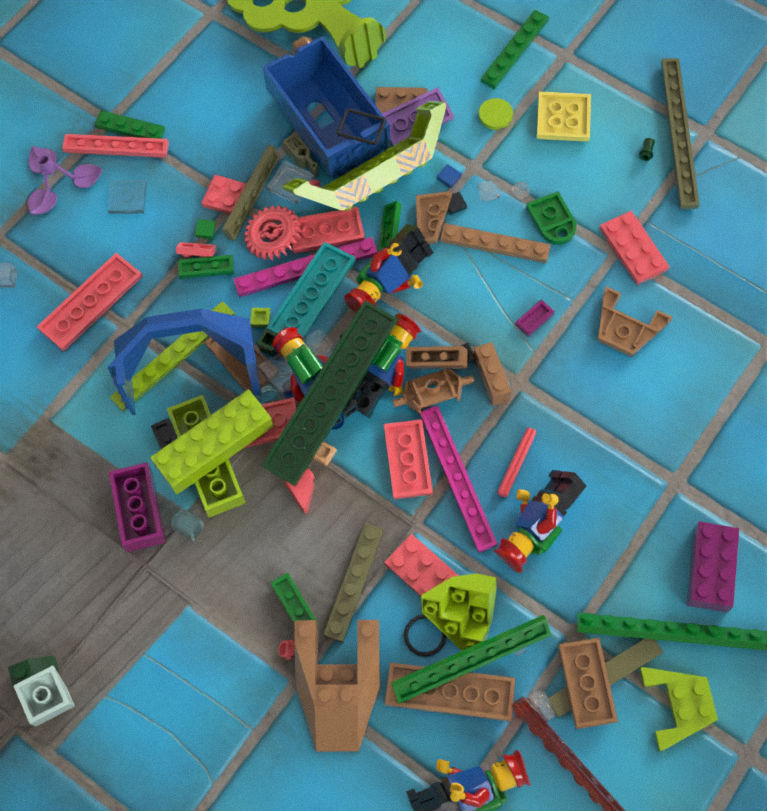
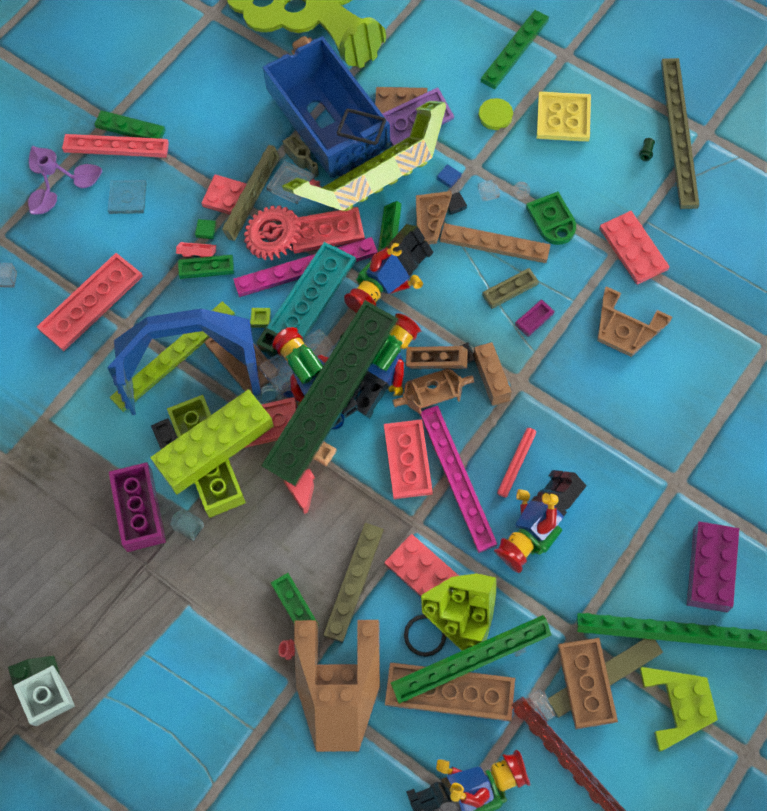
(510, 288): none -> olive tile

